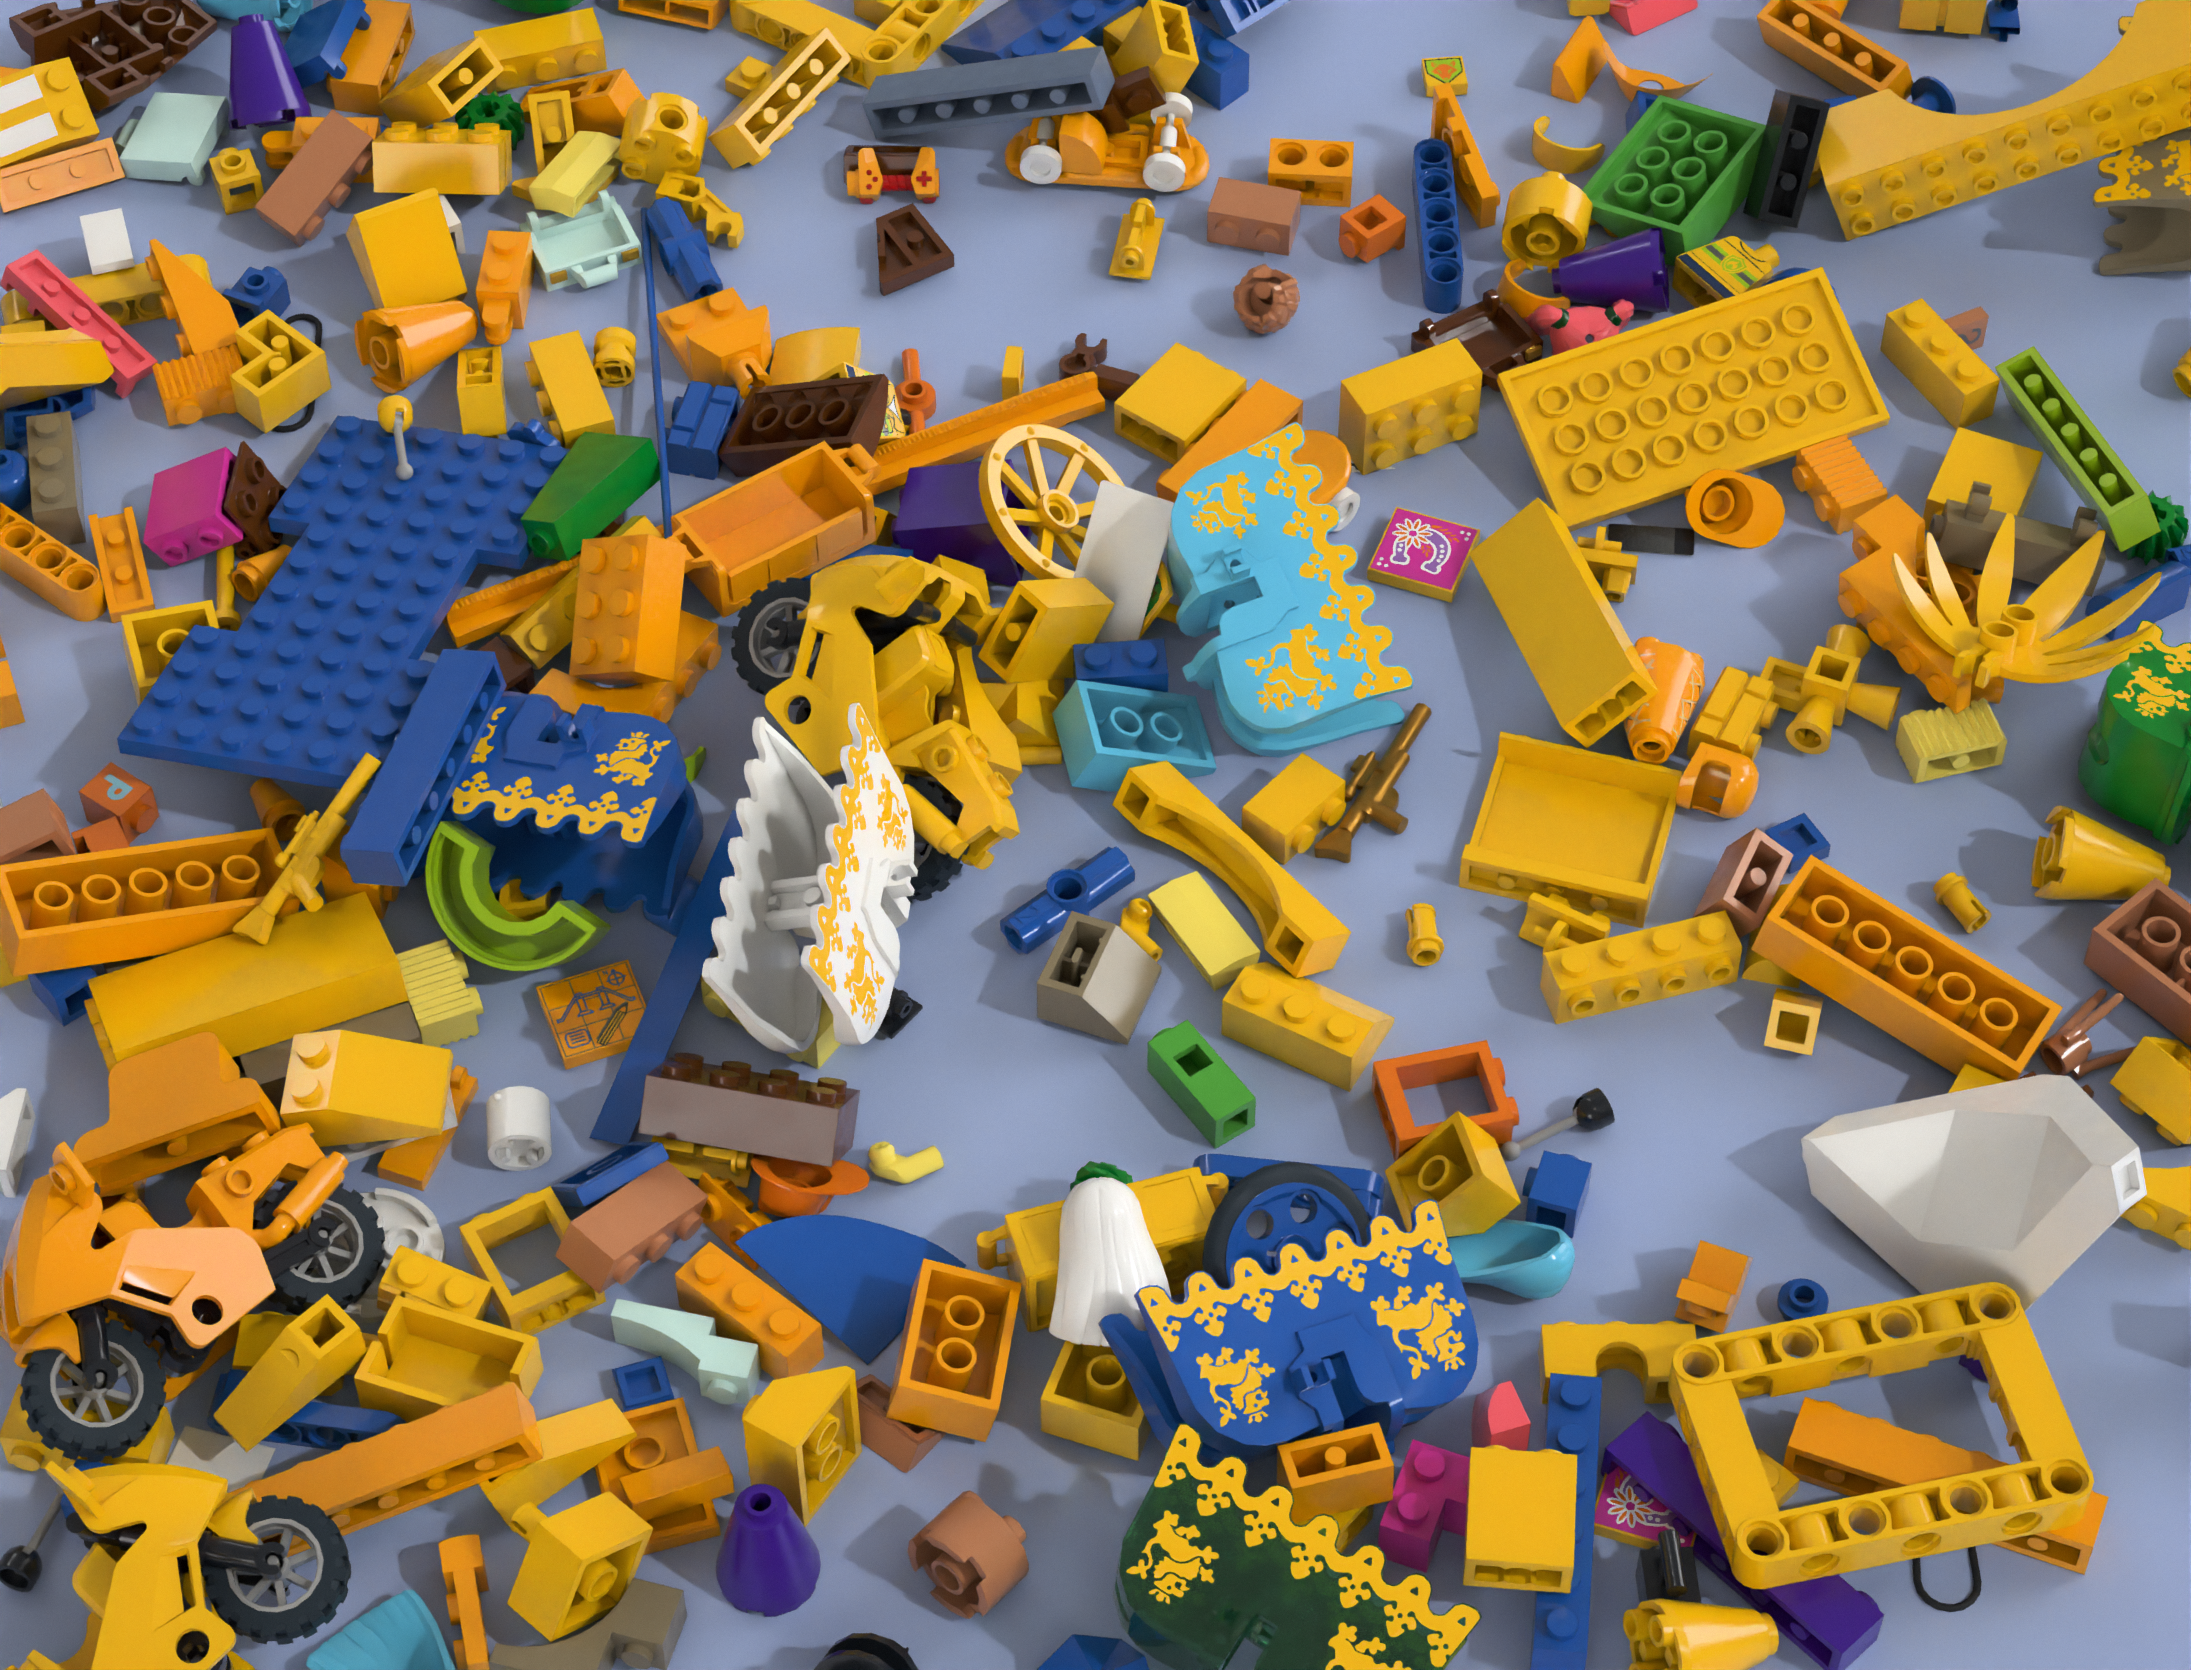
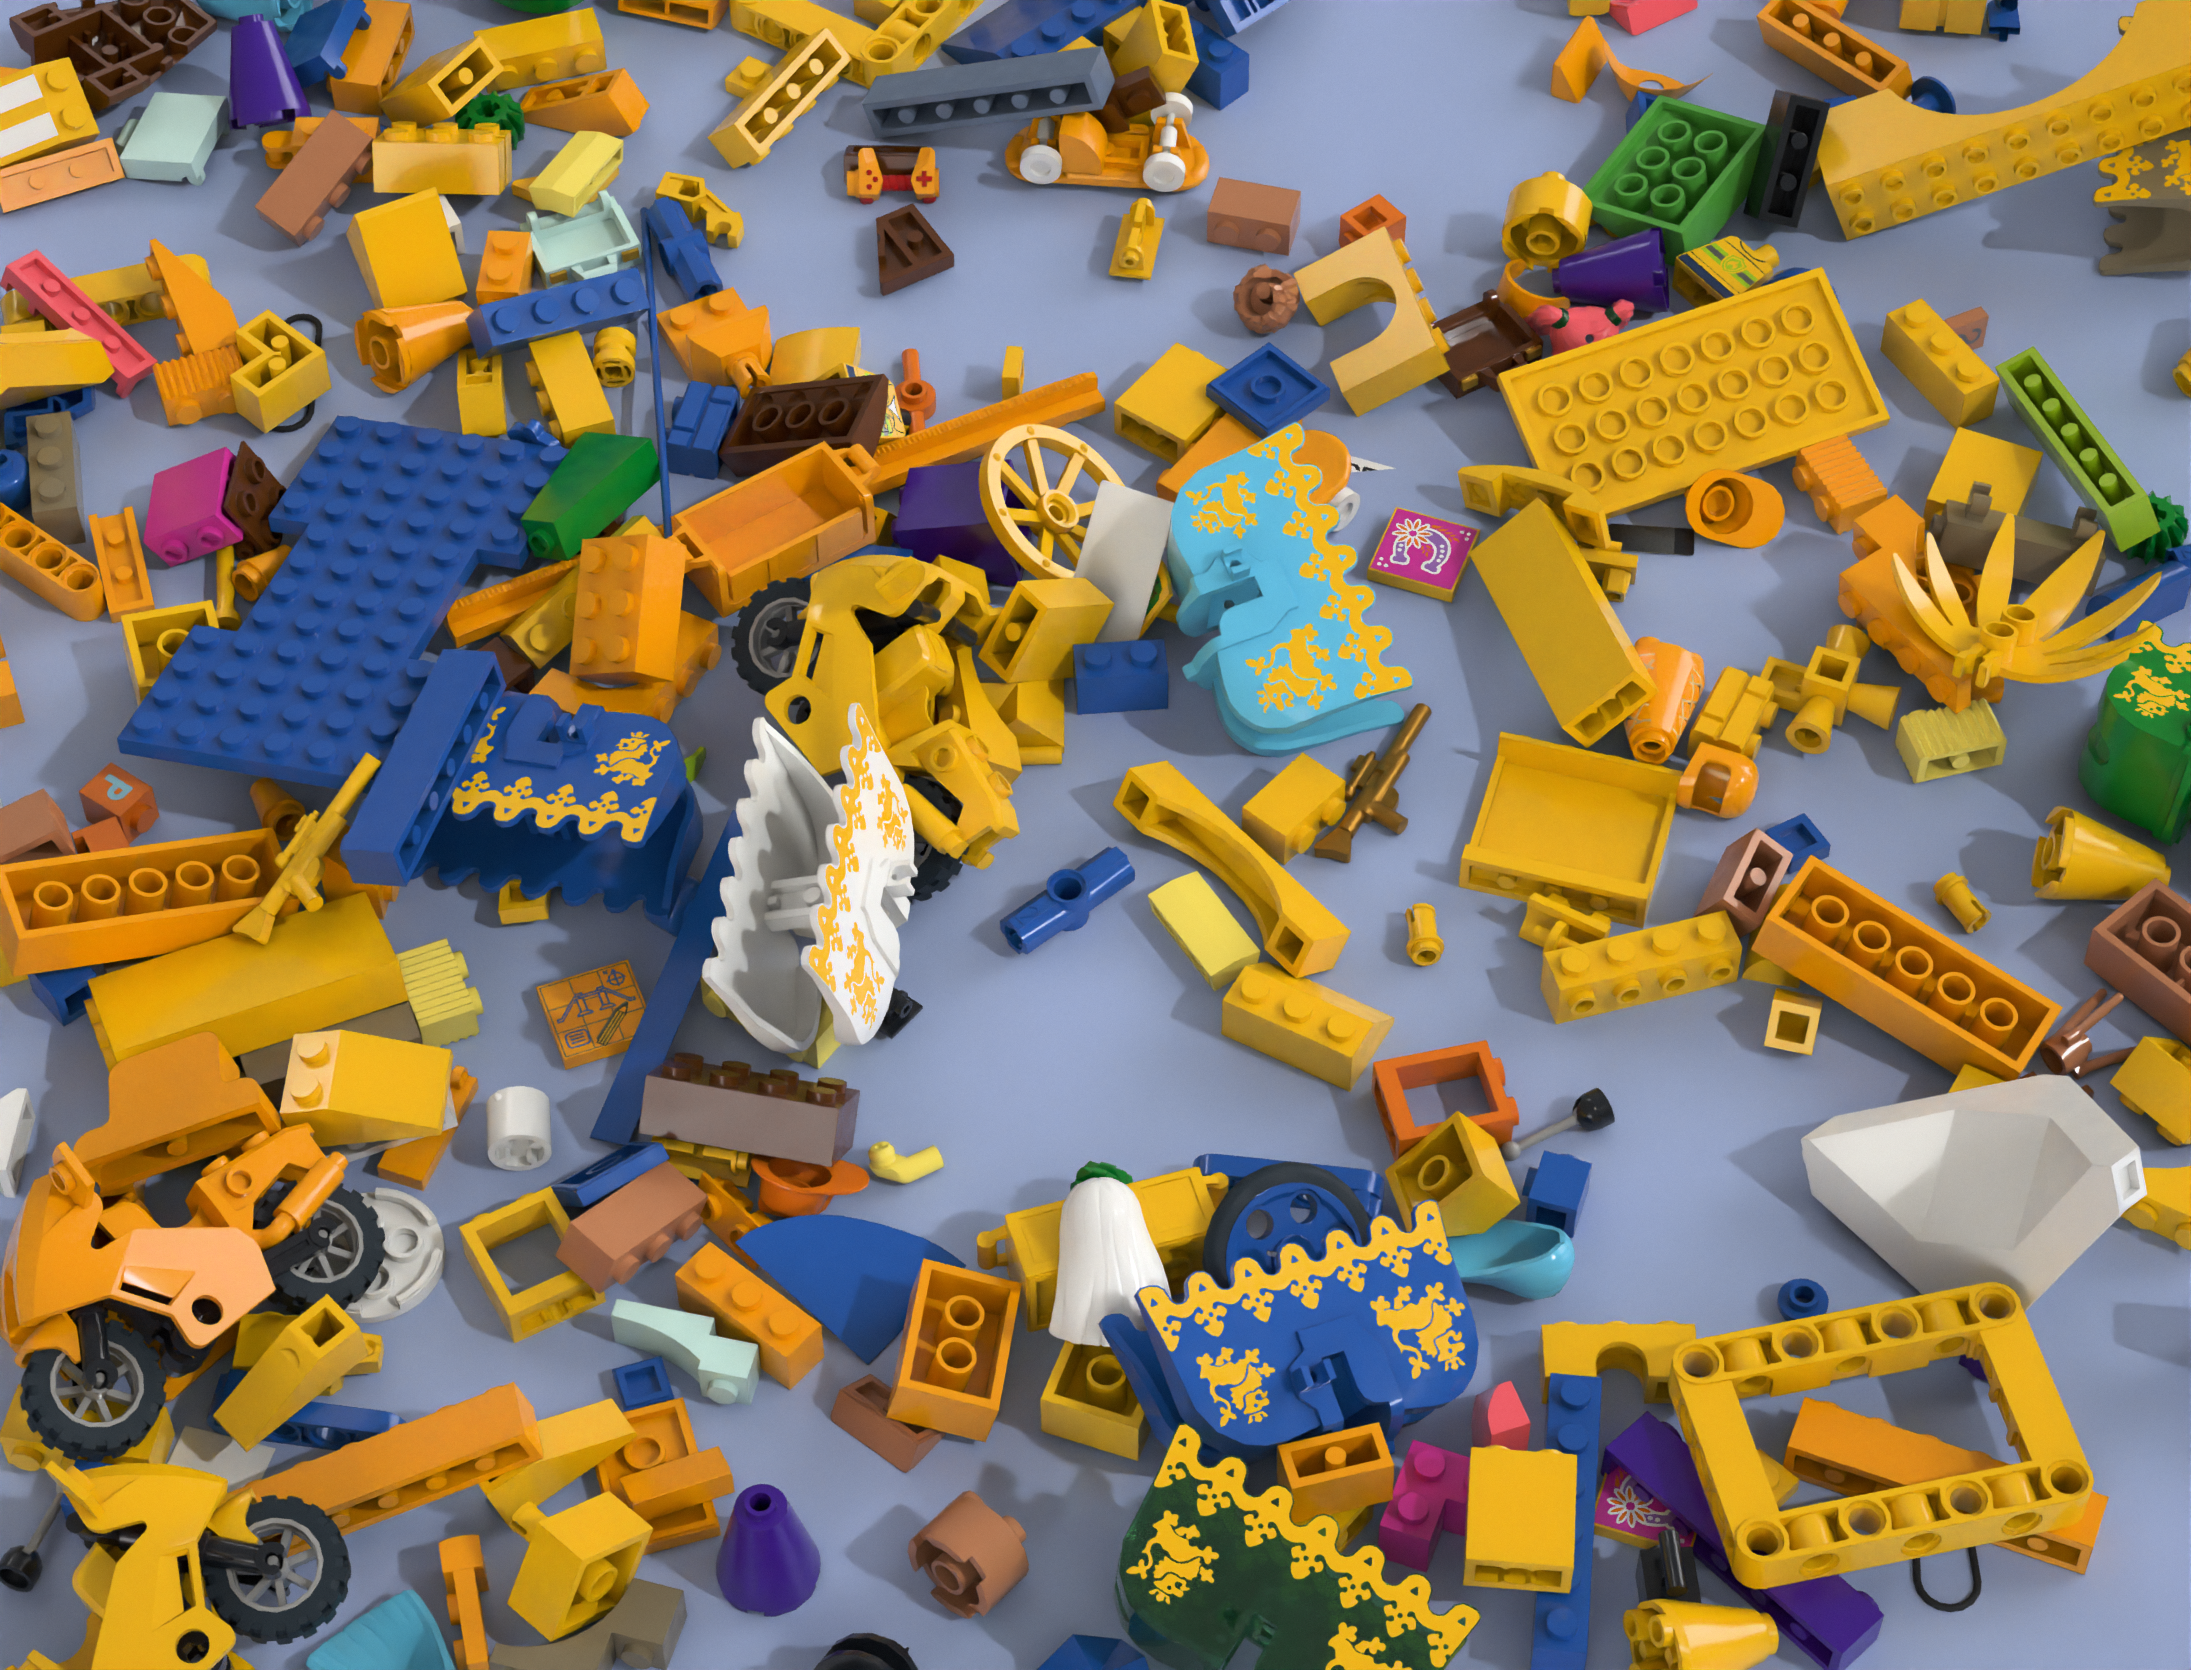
(107, 241): white slope -> none
(235, 169): yellow brick -> none
(259, 292): blue brick -> none
(398, 425): hinge -> none
(434, 1284): yellow brick -> none
(441, 1360): yellow piece -> none
(481, 926): lime brick -> none
(550, 124): yellow slope -> none
(550, 312): none -> blue brick
(662, 137): yellow brick -> none
(804, 1436): yellow slope -> none
(1096, 979): dark tan slope -> none
(1111, 380): reddish brown bar -> none
(1123, 727): medium azure slope -> none
(1136, 924): yellow arm -> none
(1201, 1083): bright green brick -> none
(1267, 391): none -> blue tile
(1315, 168): light orange brick -> none
(1407, 350): none -> yellow arch
(1410, 406): yellow brick -> none
(1437, 226): blue beam -> none
(1444, 70): tile -> none
(1470, 174): light orange wing -> none
(1502, 487): none -> yellow slope
(1560, 157): yellow helmet -> none
(1712, 1286): light orange brick -> none

